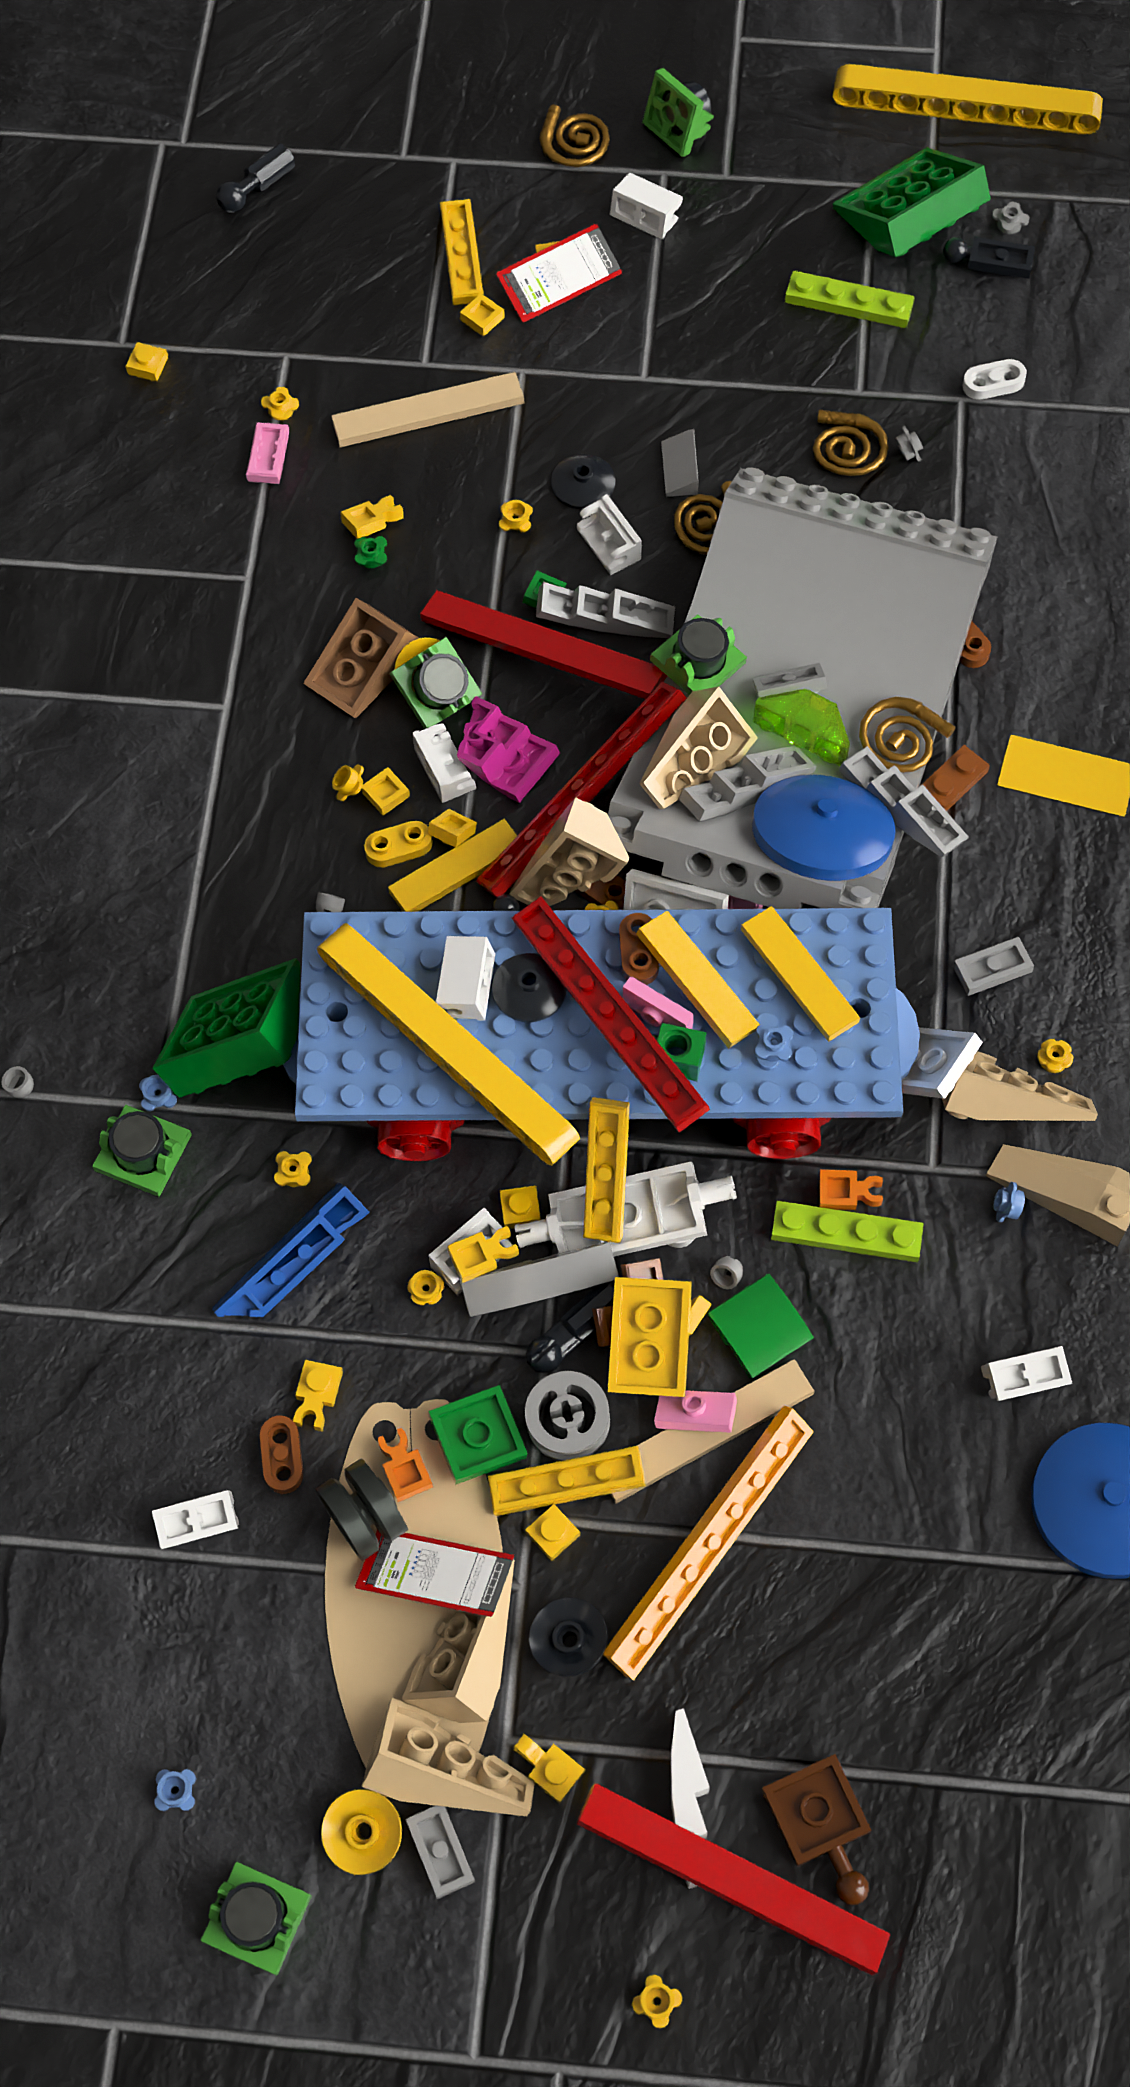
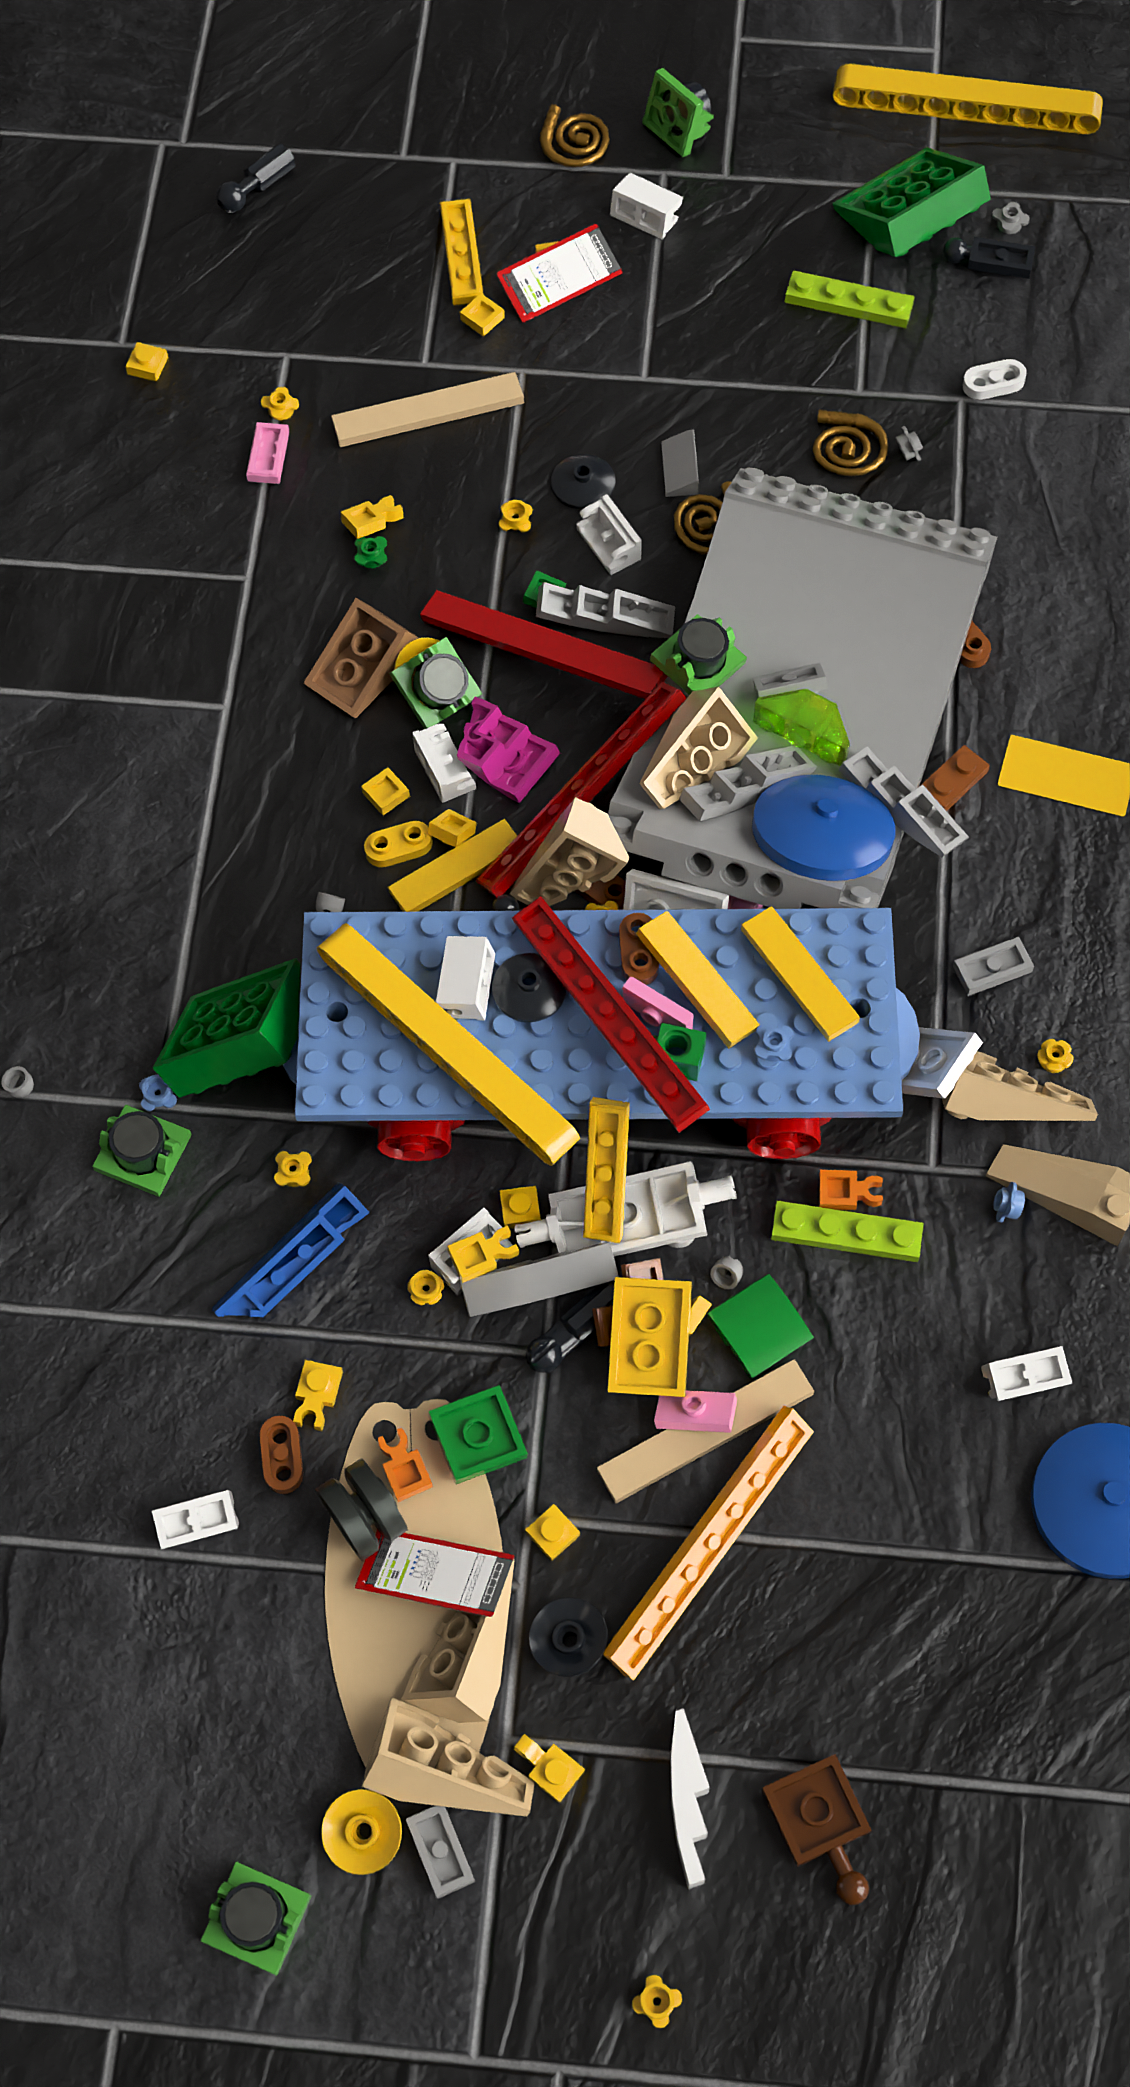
(166, 1781): medium blue plate -> none
(348, 781): yellow plate -> none
(560, 1388): light grey wheel -> none
(566, 1481): yellow tile -> none
(733, 1879): red tile -> none
(897, 739): pearl gold piece -> none

